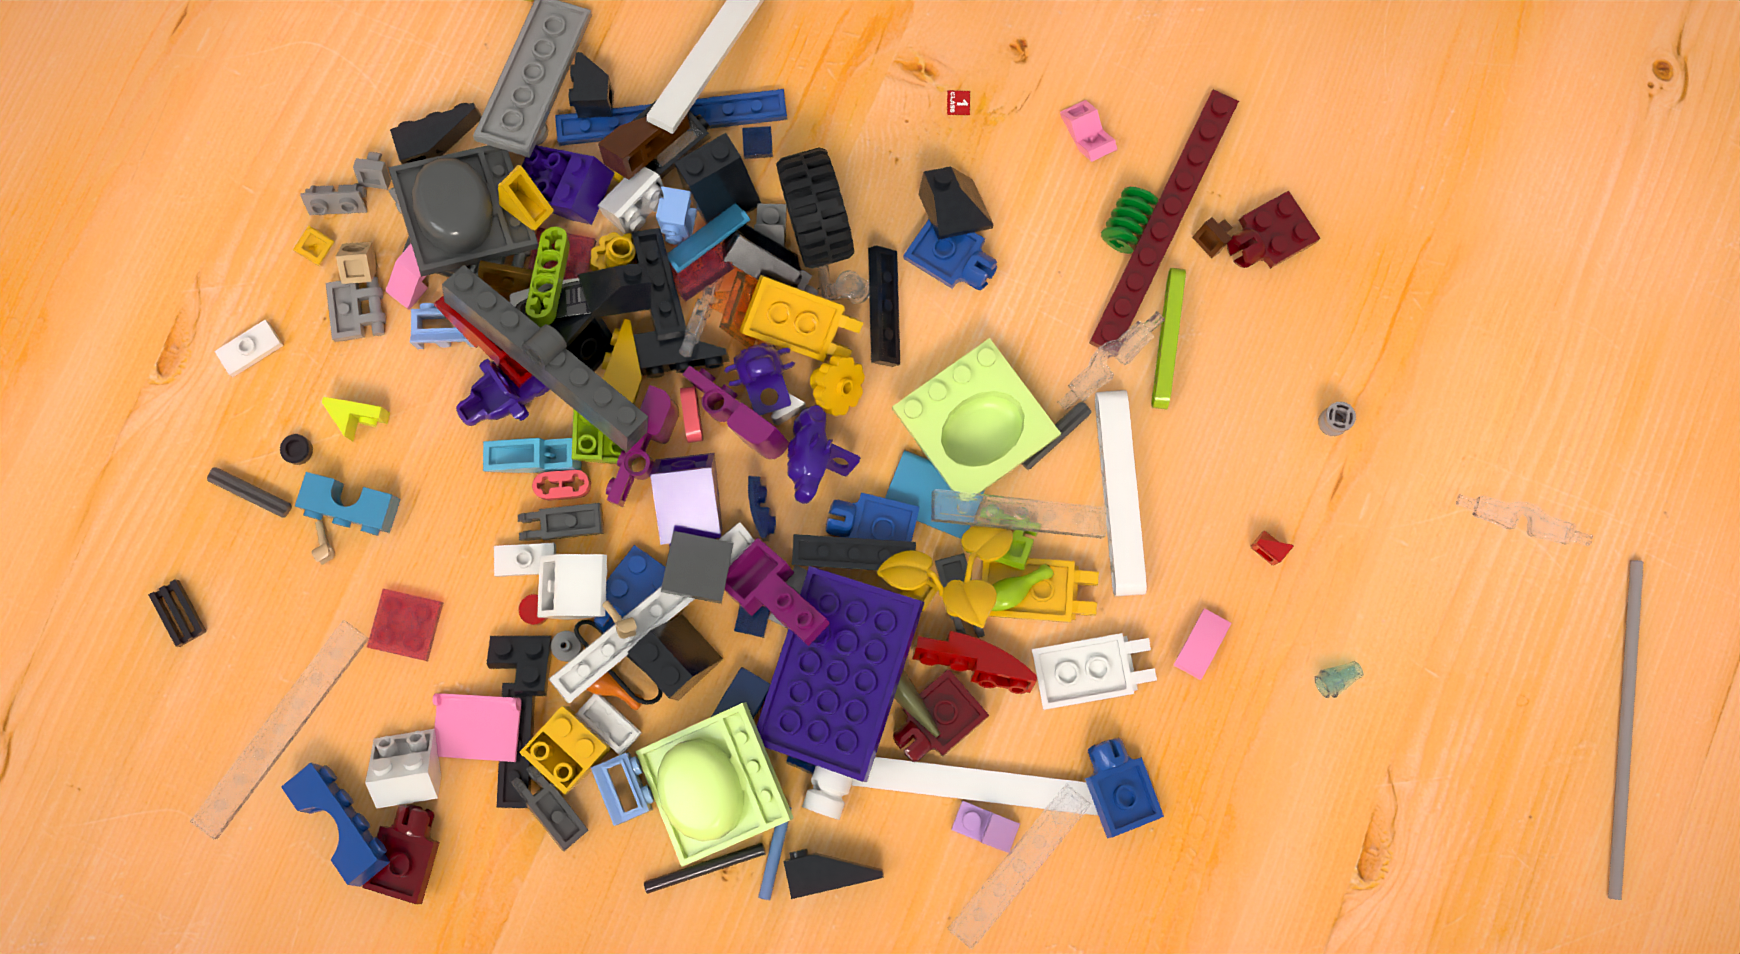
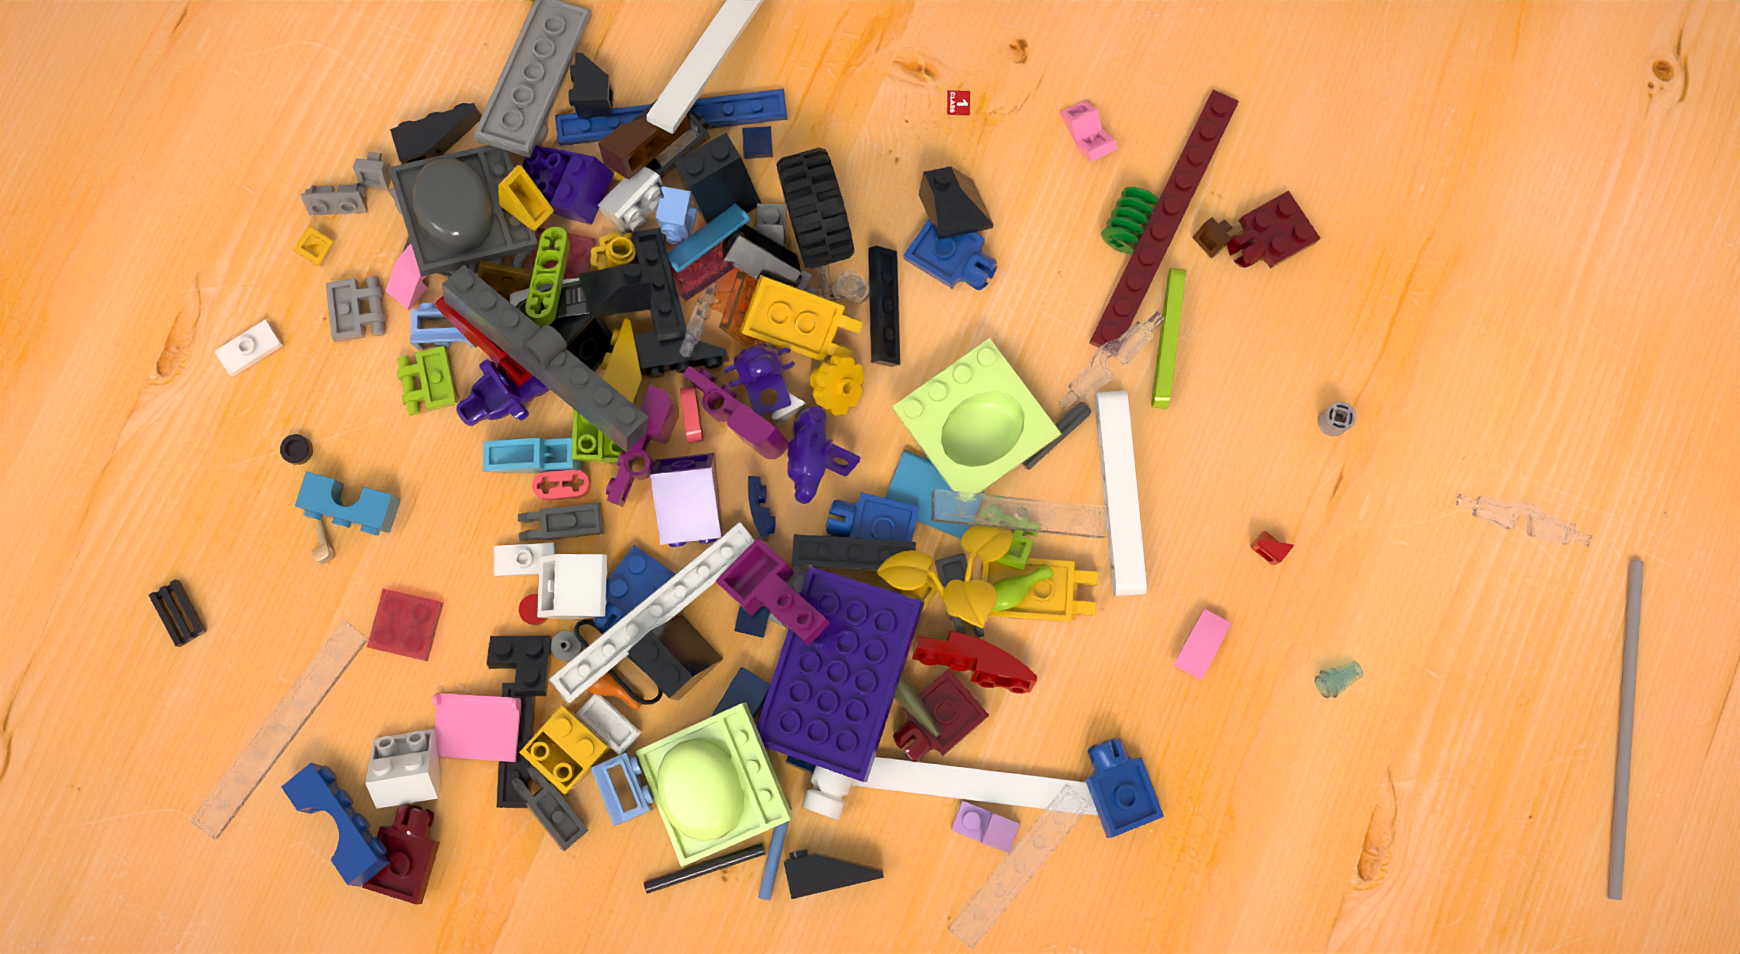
(249, 492): dark grey axle -> none
(348, 415): neon yellow slope -> none
(356, 262): tan brick -> none
(435, 377): none -> lime plate
(624, 628): tan hand -> none
(697, 567): dark grey tile -> none
(1089, 670): white tile -> none

